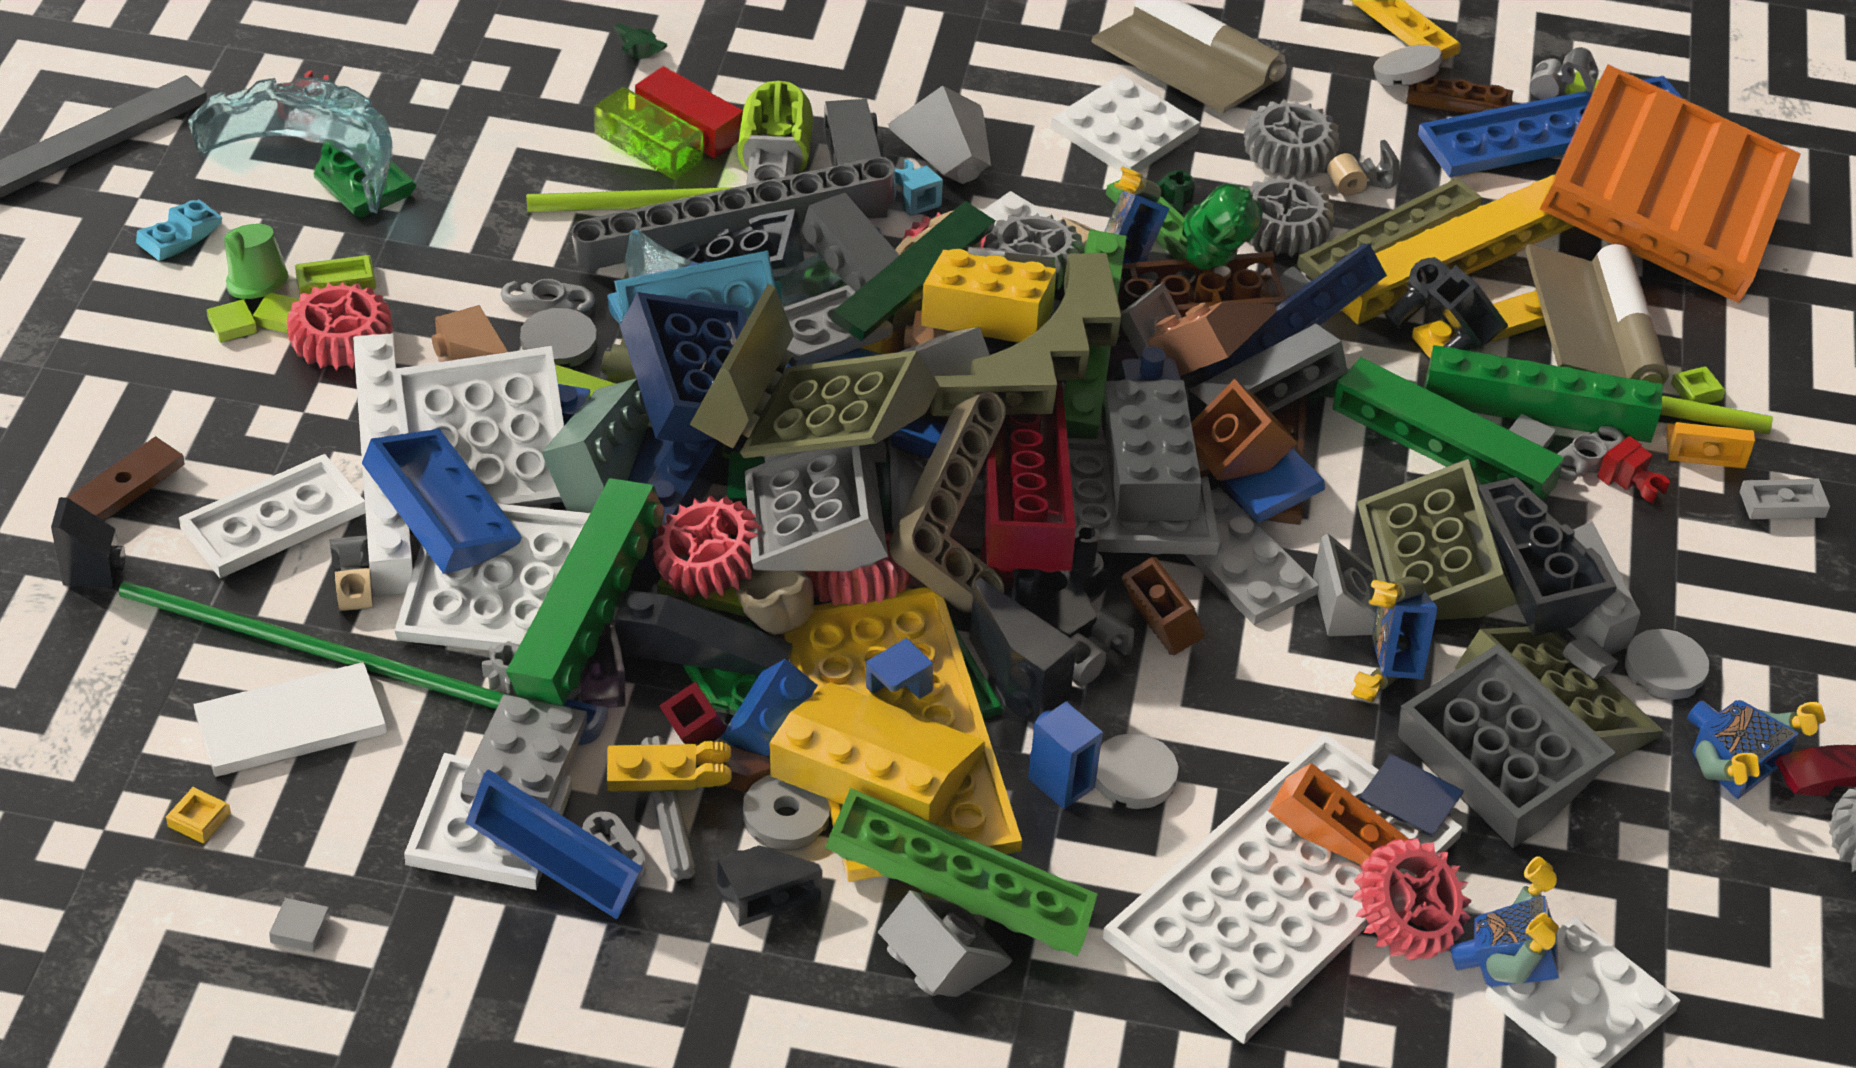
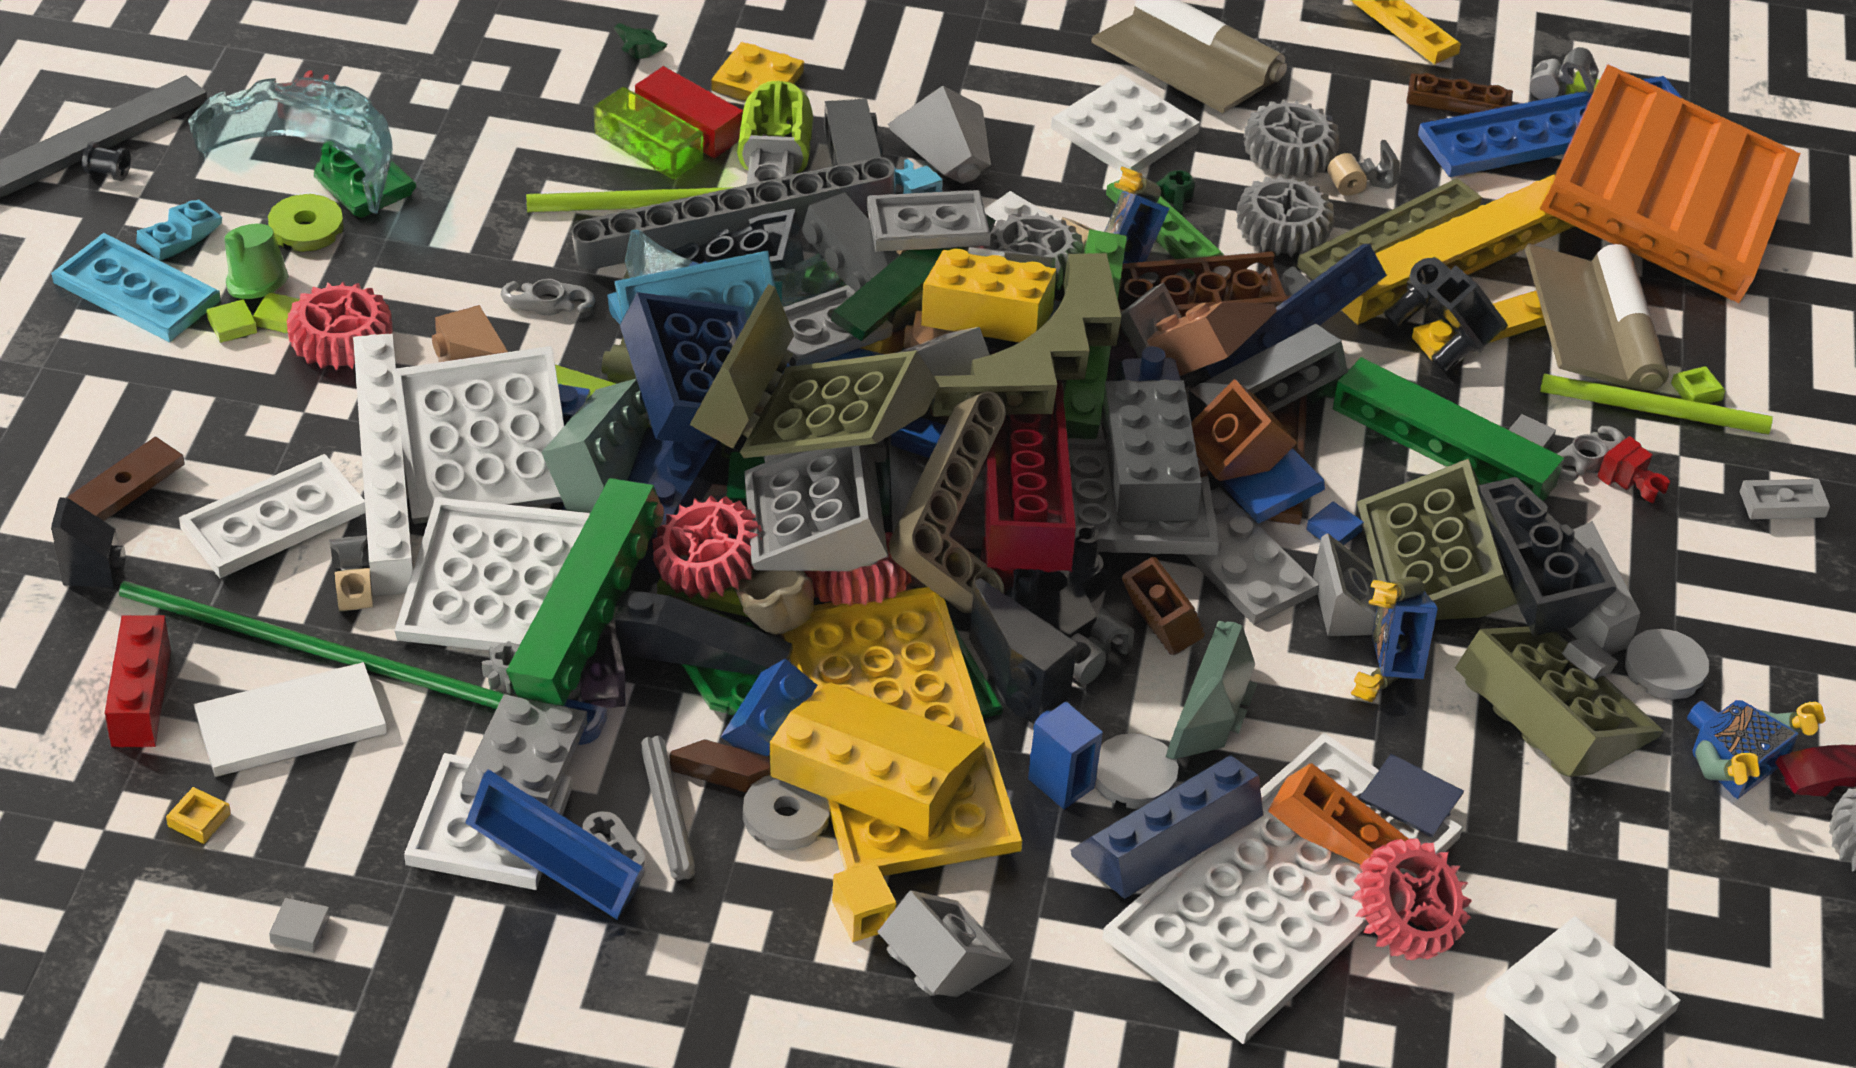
(106, 161): none -> black bush
(136, 287): none -> medium azure tile
(138, 681): none -> red brick
(291, 211): none -> lime tile
(335, 271): lime tile -> none
(440, 499): blue slope -> none
(565, 330): light grey tile -> none
(667, 766): yellow hinge -> none
(693, 715): dark red brick -> none
(752, 67): none -> yellow plate
(766, 882): black slope -> none
(862, 900): none -> yellow brick
(900, 667): blue panel -> none
(928, 220): none -> light grey tile
(962, 872): bright green plate -> none
(1173, 827): none -> dark blue slope
(1216, 694): none -> sand green wedge
(1221, 226): green helmet -> none
(1336, 522): none -> blue tile
(1408, 64): light grey tile -> none
(1503, 743): dark grey slope -> none
(1517, 940): torso -> none
(1545, 392): green brick -> none
(1709, 444): light orange panel -> none

